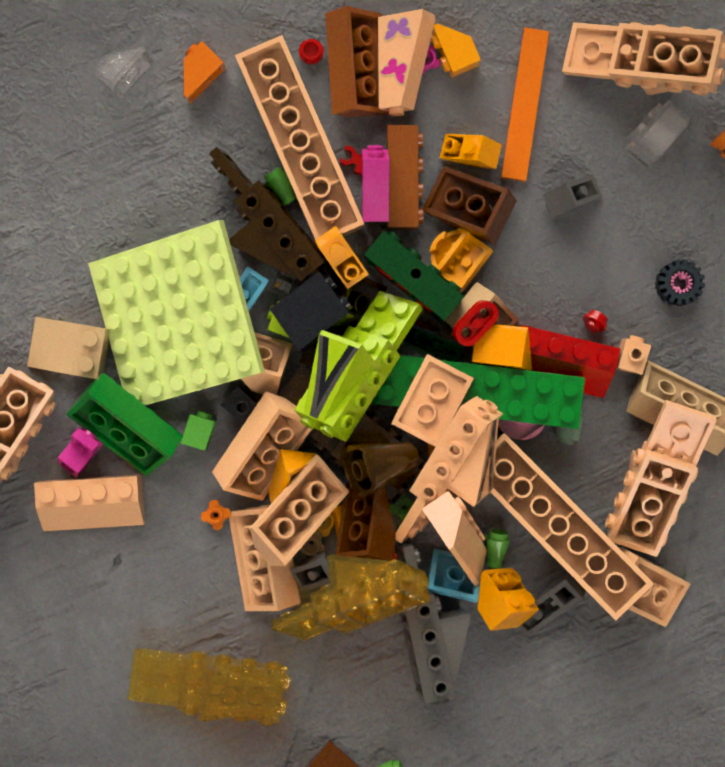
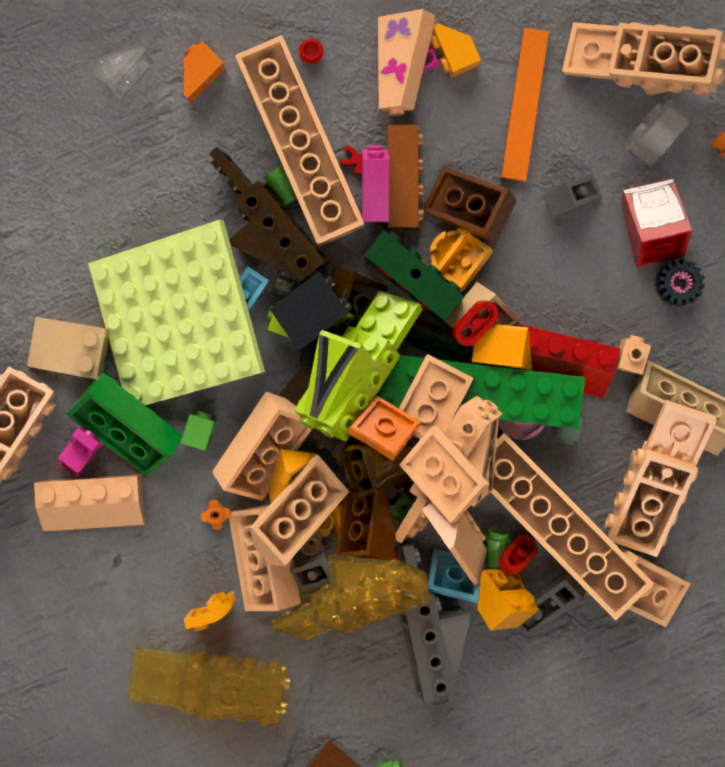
(216, 608): none -> light orange slope
(239, 404): black brick -> none
(275, 359): light nougat slope -> none
(341, 257): light orange slope -> none
(353, 61): dark orange slope -> none
(384, 428): none -> orange plate
(444, 474): none -> light nougat plate
(471, 150): light orange slope -> none
(518, 555): none -> red plate
(595, 321): red plate -> none
(655, 222): none -> slope

